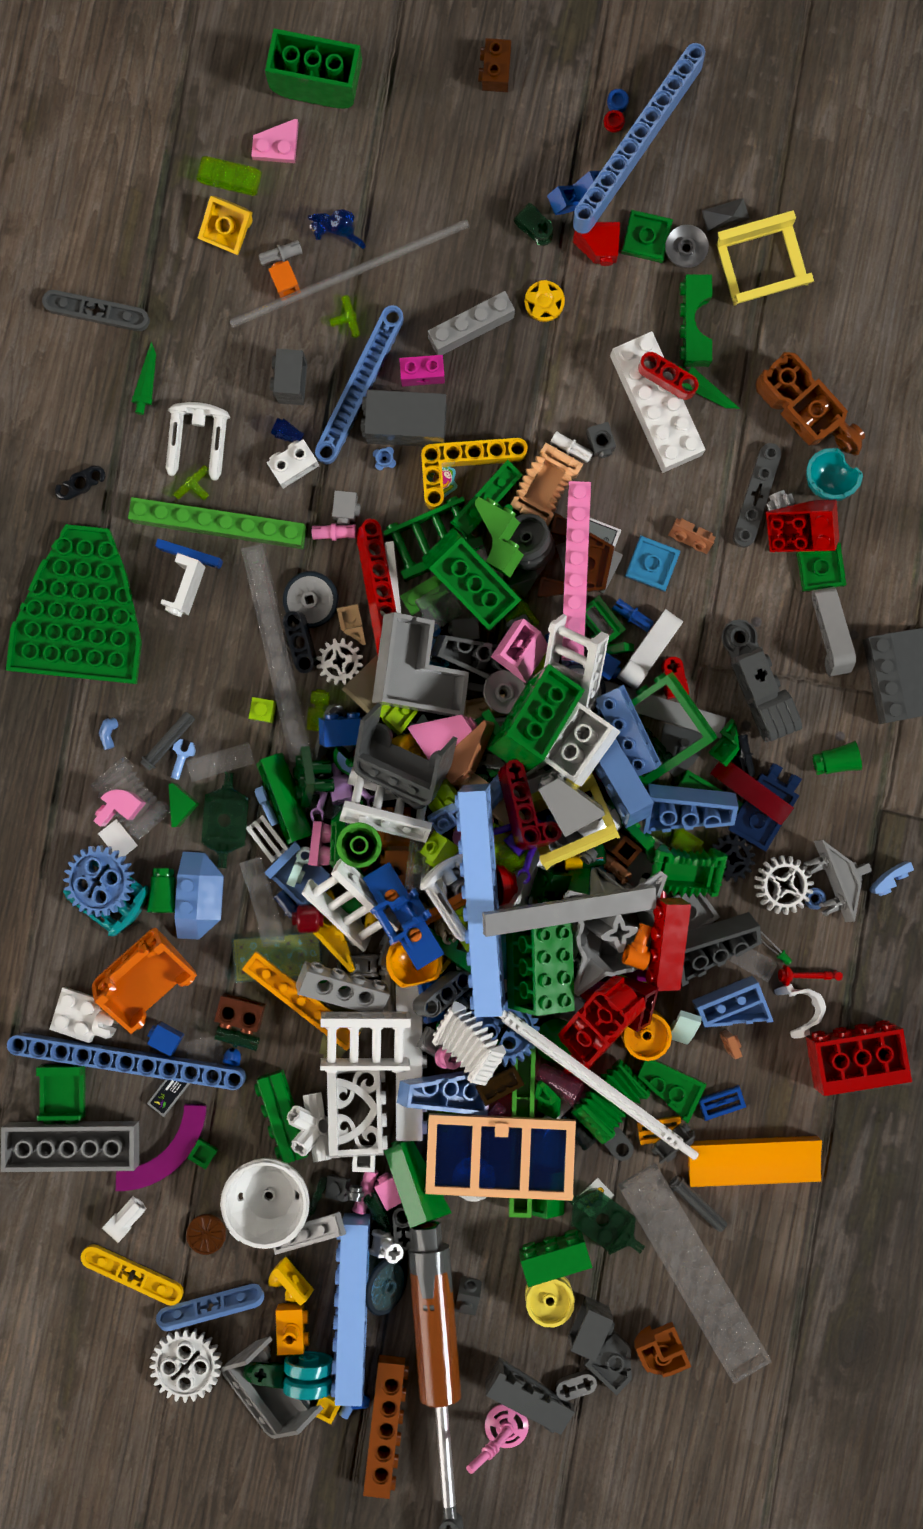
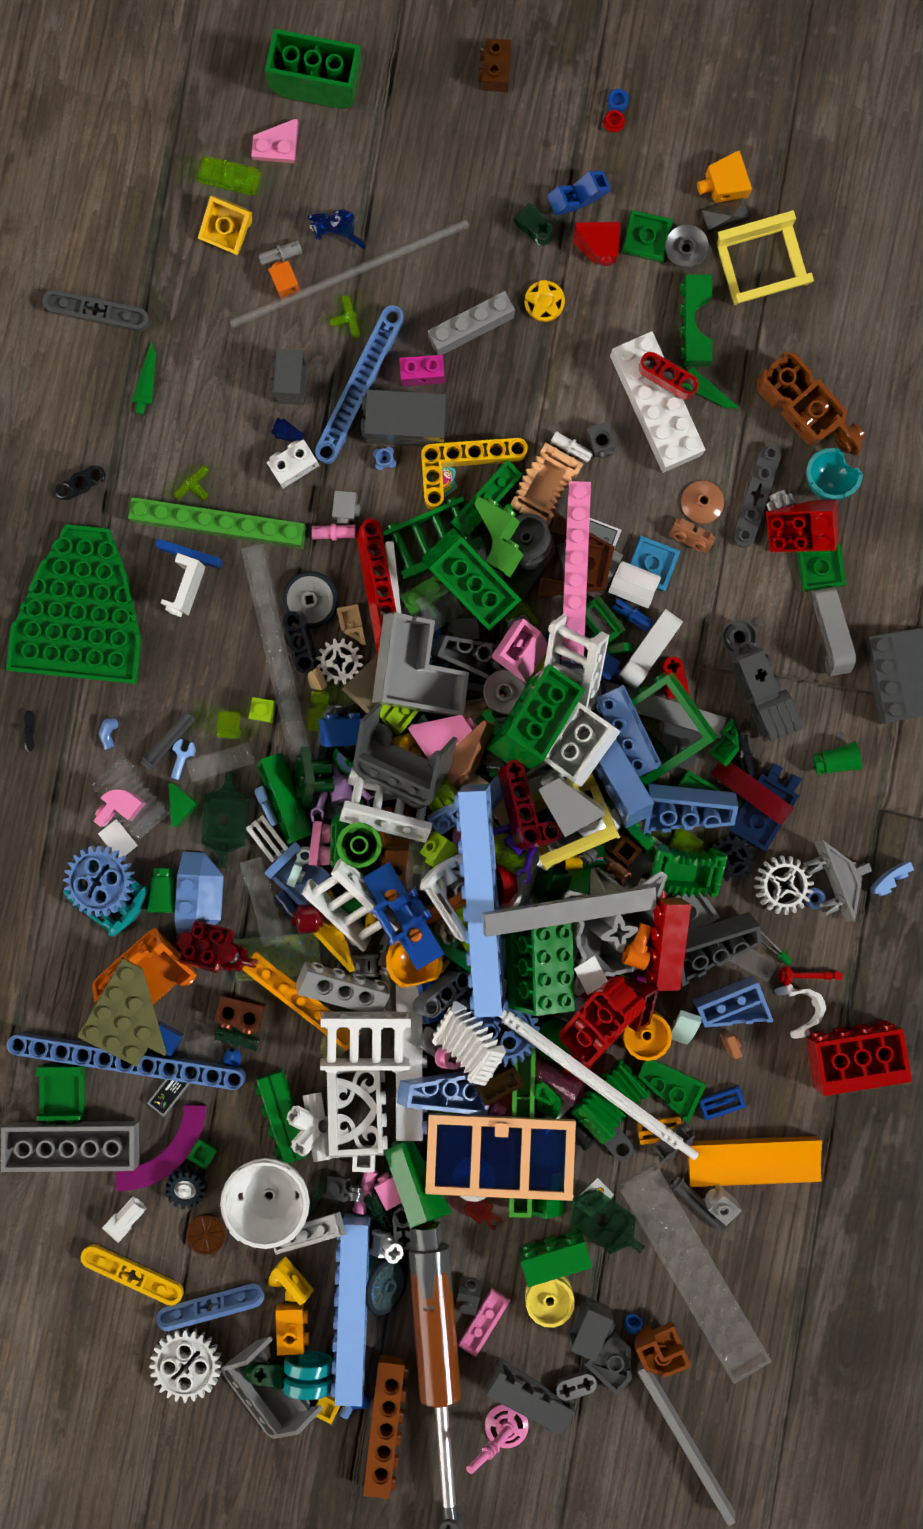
(29, 718): none -> black piece
(81, 1017): white plate -> none
(124, 1017): none -> olive wing
(186, 1186): none -> black wheel
(198, 412): white piece -> none
(211, 949): none -> dark red piece
(229, 725): none -> clear neon green panel
(317, 679): none -> tan tile
(481, 1211): none -> clear red plate
(483, 1322): none -> bright pink tile
(590, 975): none -> white sticker
(630, 1320): none -> blue hinge
(634, 584): none -> white panel
(638, 138): medium blue beam -> none
(687, 1444): none -> light grey tile
(699, 512): none -> nougat dish
(722, 1204): none -> light grey brick
(726, 179): none -> light orange torso

